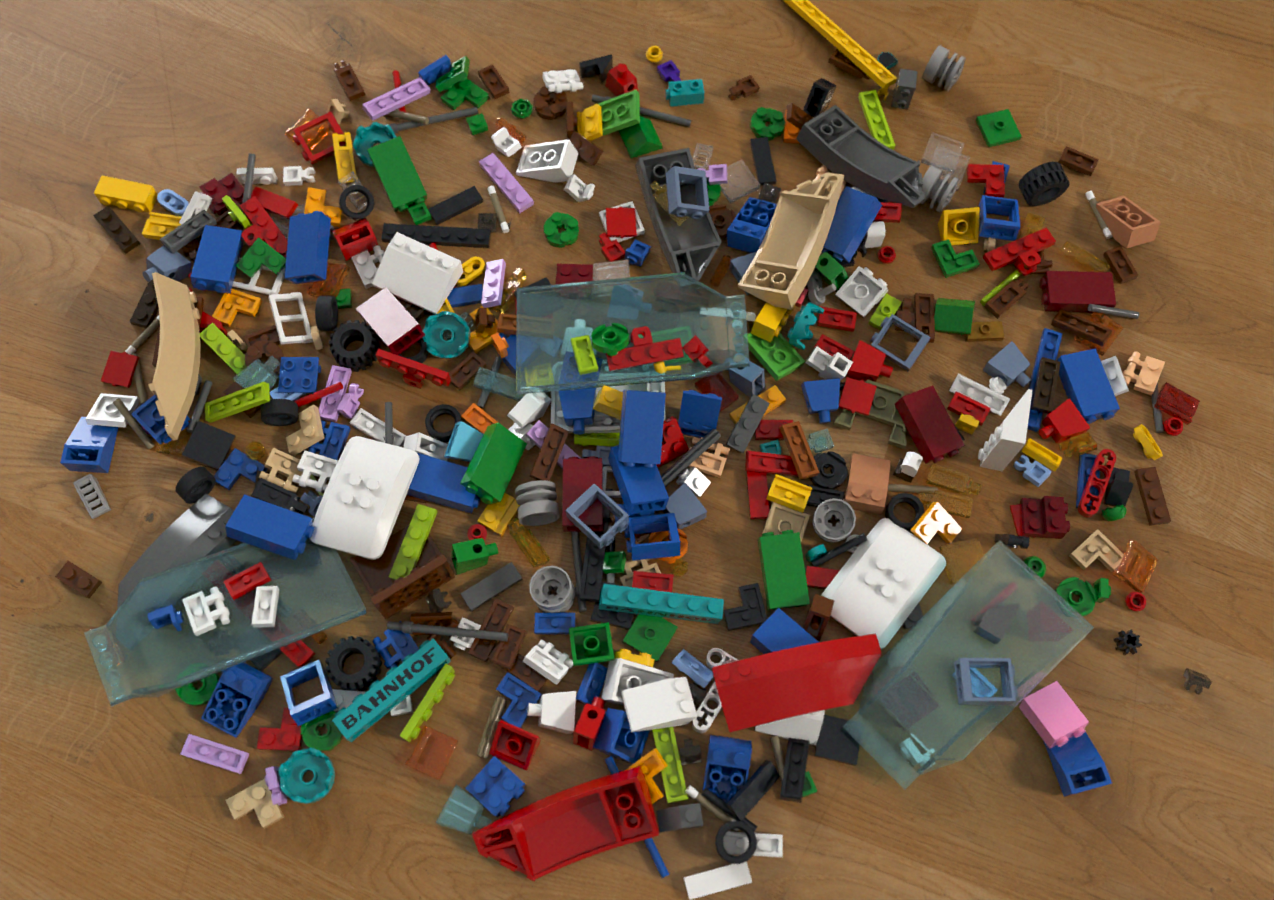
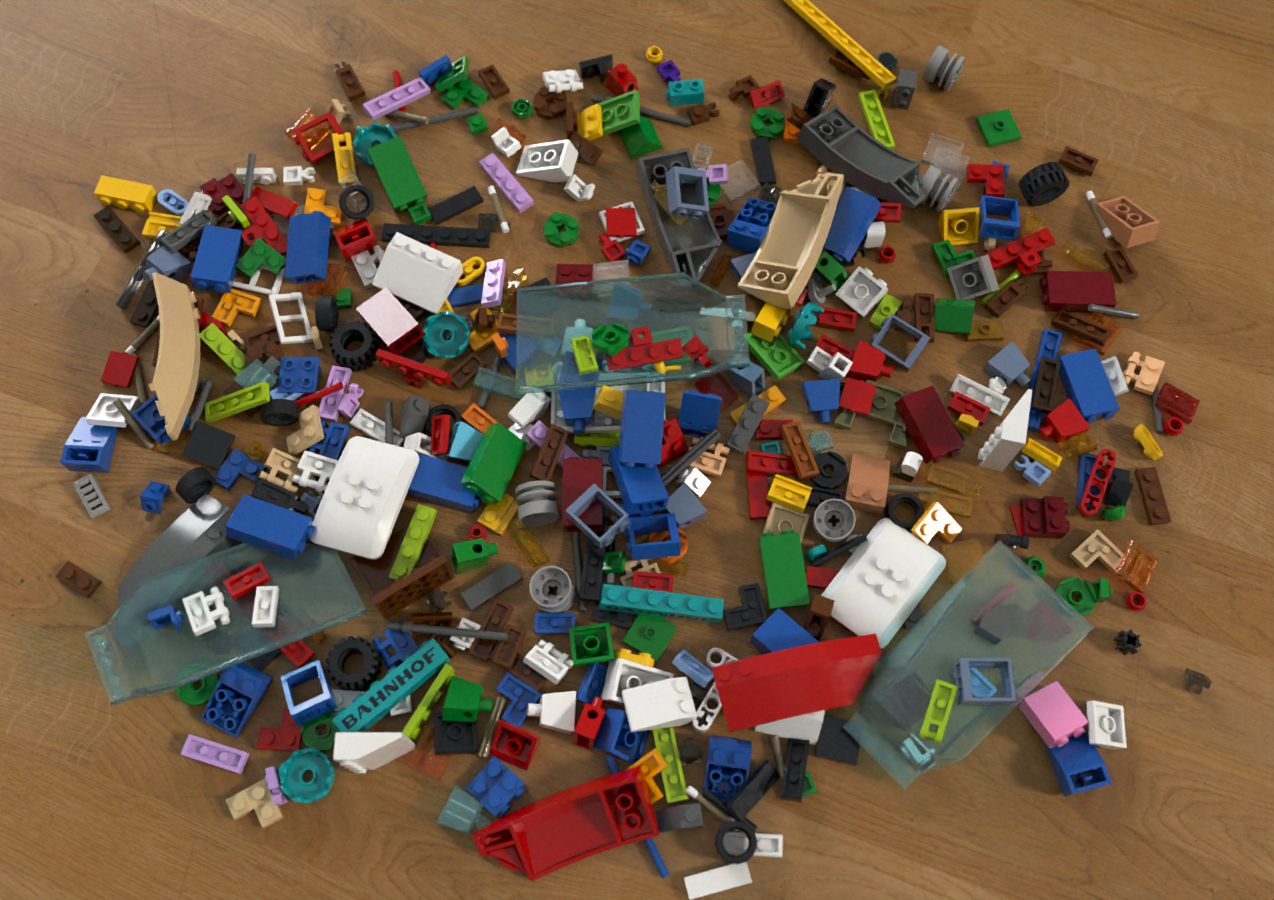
(137, 278): none -> dark grey axle
(154, 496): none -> blue bracket
(369, 749): none -> white slope
(413, 415): none -> dark grey slope
(440, 435): none -> red plate
(454, 736): none -> black tile
(464, 701): none -> green torso
(702, 114): none -> reddish brown plate
(766, 94): none -> red plate
(938, 710): none -> lime plate
(973, 278): none -> light grey slope
(1106, 725): none -> white plate

